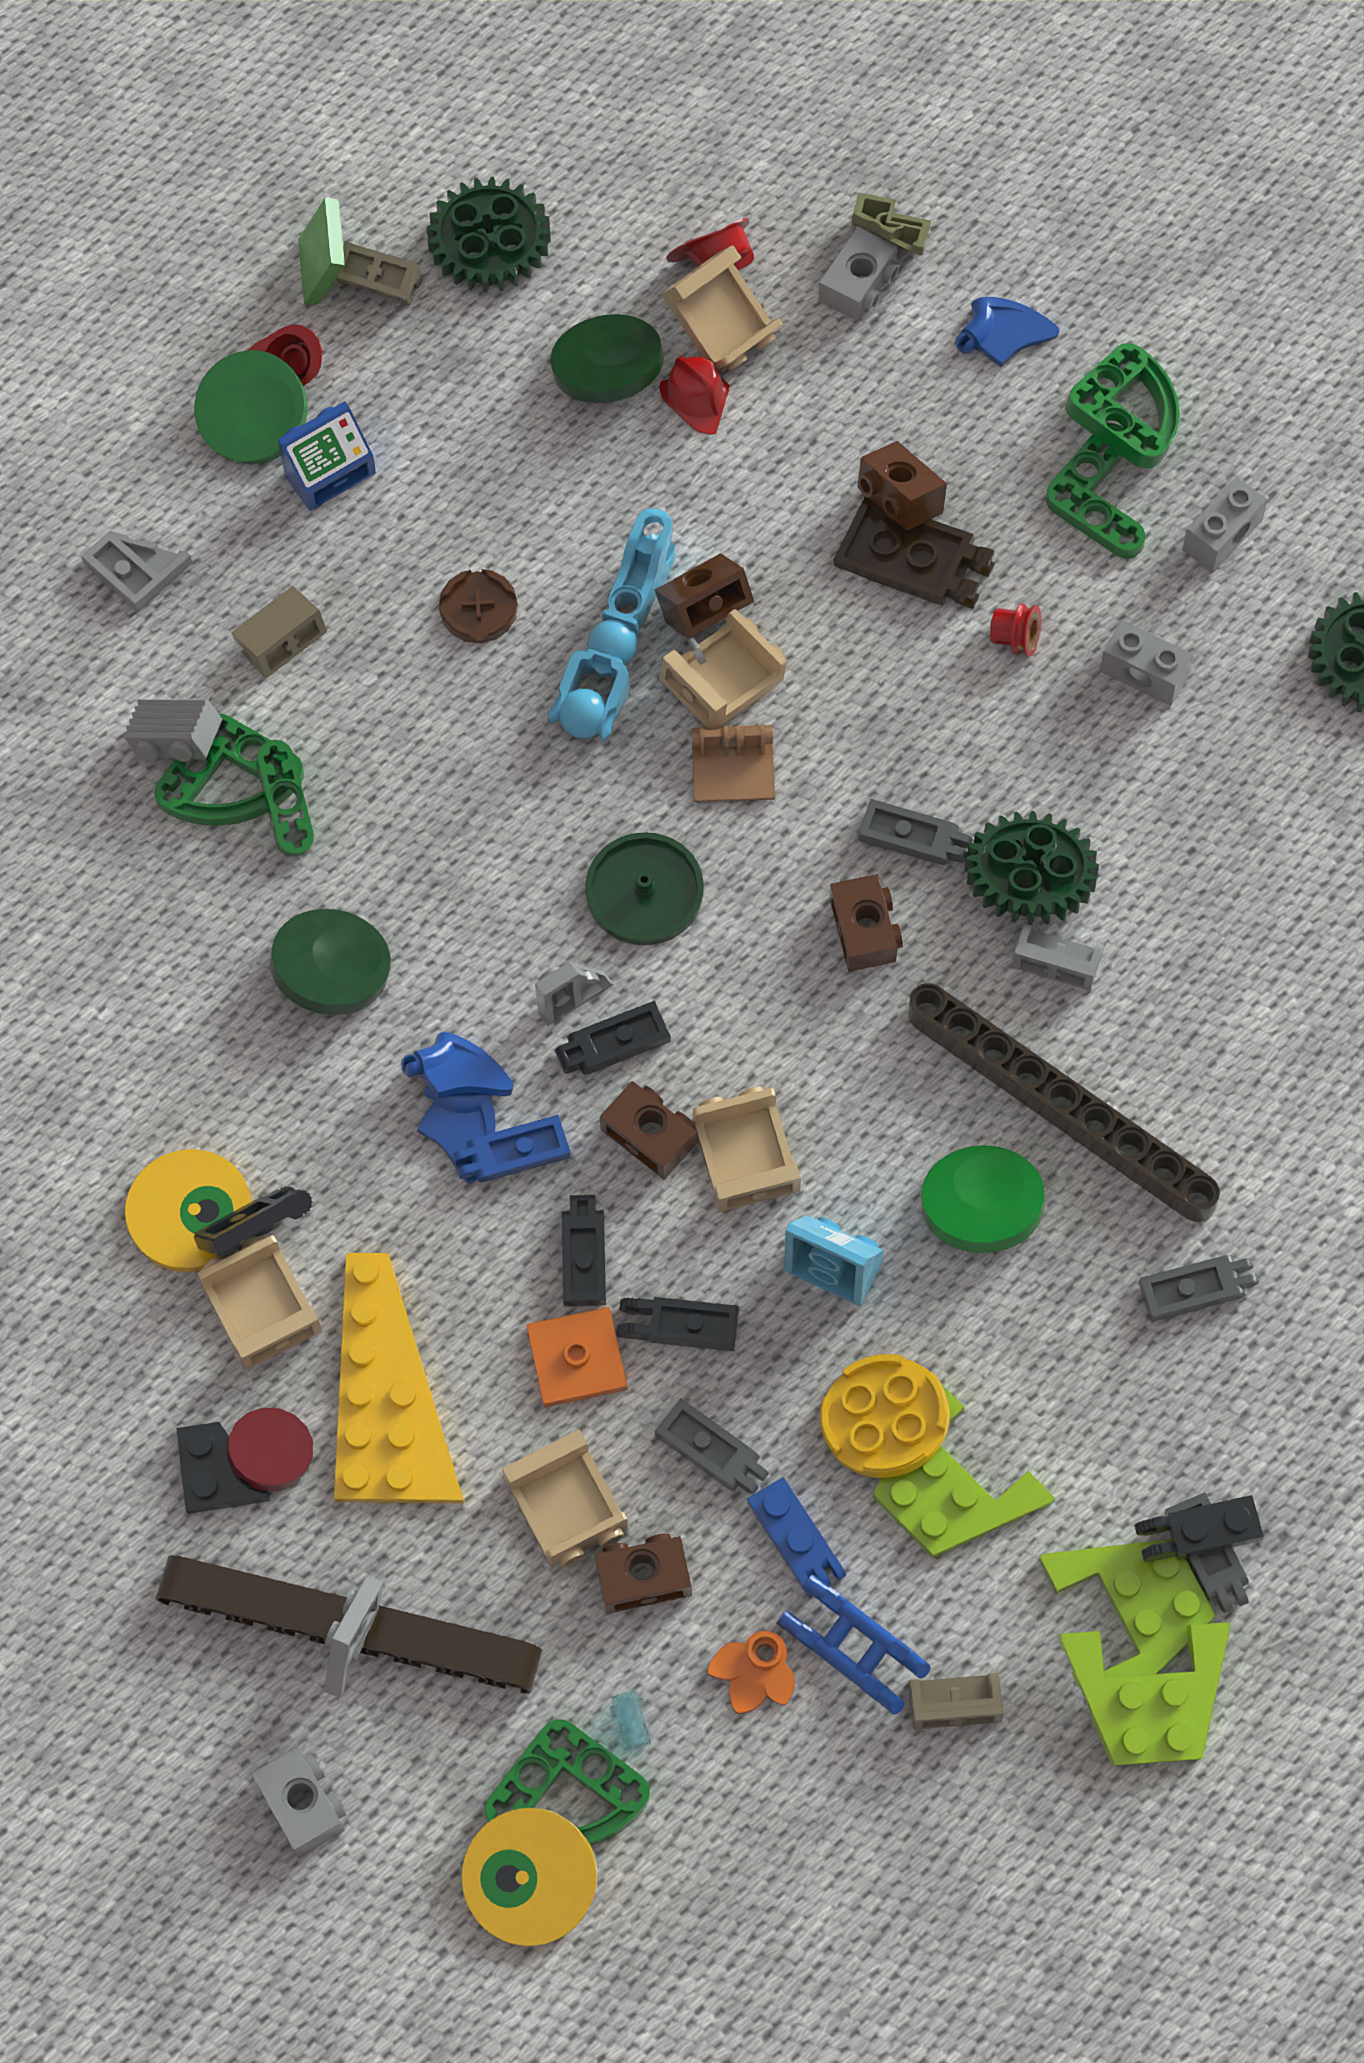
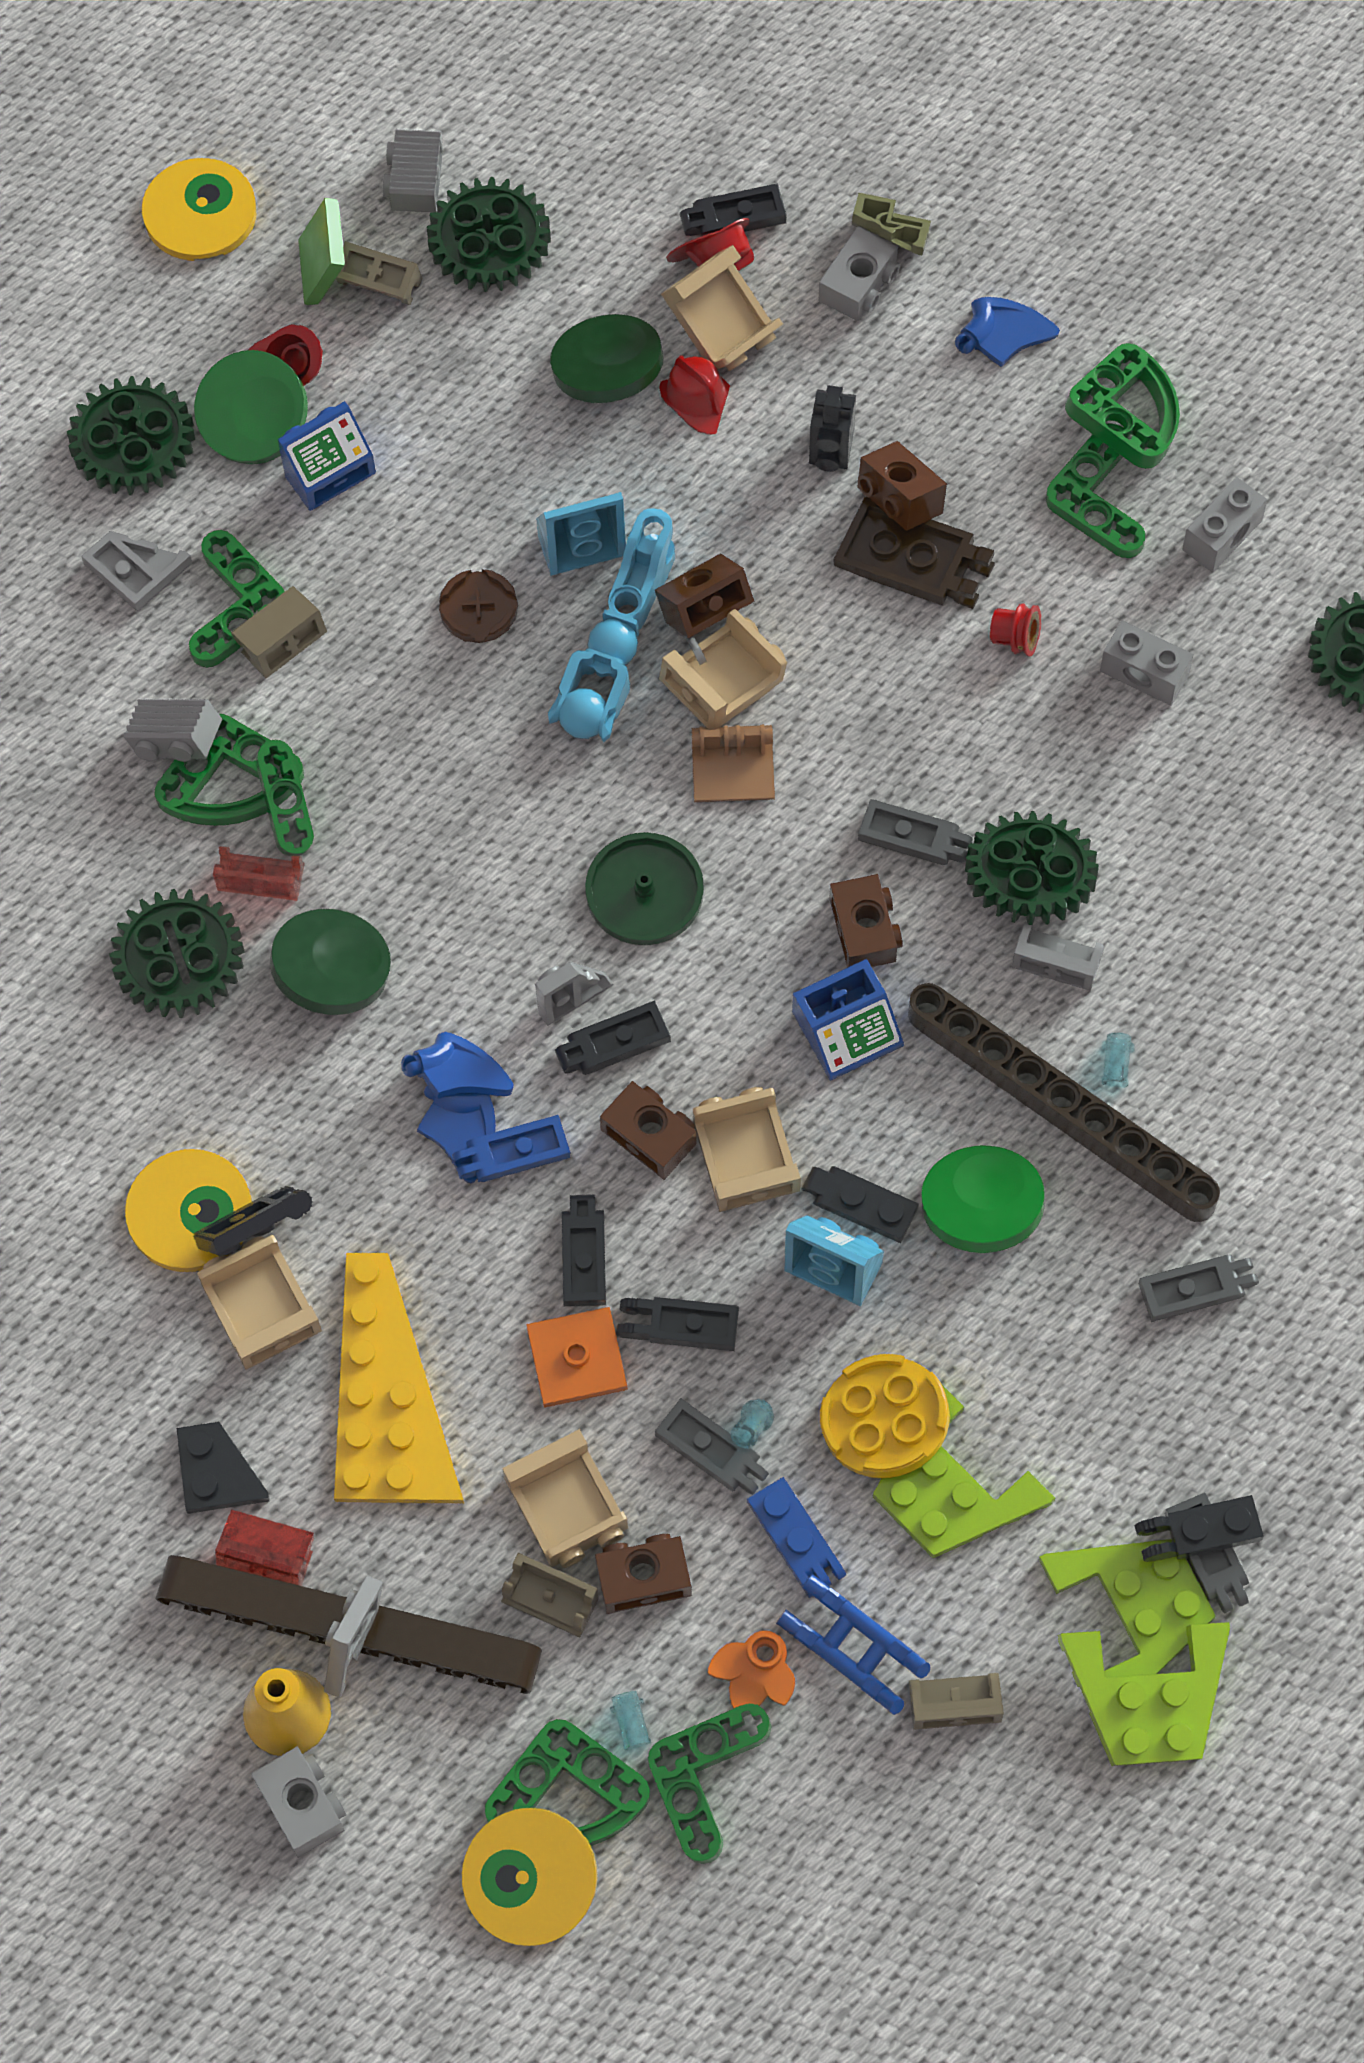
(113, 460): none -> dark green gear
(199, 209): none -> yellow tile
(213, 941): none -> dark green gear
(249, 594): none -> green beam
(258, 875): none -> clear red hinge
(264, 1548): none -> clear red hinge
(270, 1449): dark red tile -> none
(286, 1711): none -> yellow cone
(414, 170): none -> light grey brick
(549, 1595): none -> dark tan hinge
(582, 533): none -> medium azure slope
(686, 1776): none -> green beam
(711, 214): none -> black hinge
(755, 1417): none -> clear light blue pin
(832, 429): none -> black hinge
(847, 1019): none -> slope
(861, 1201): none -> black hinge
(1117, 1059): none -> clear light blue pin

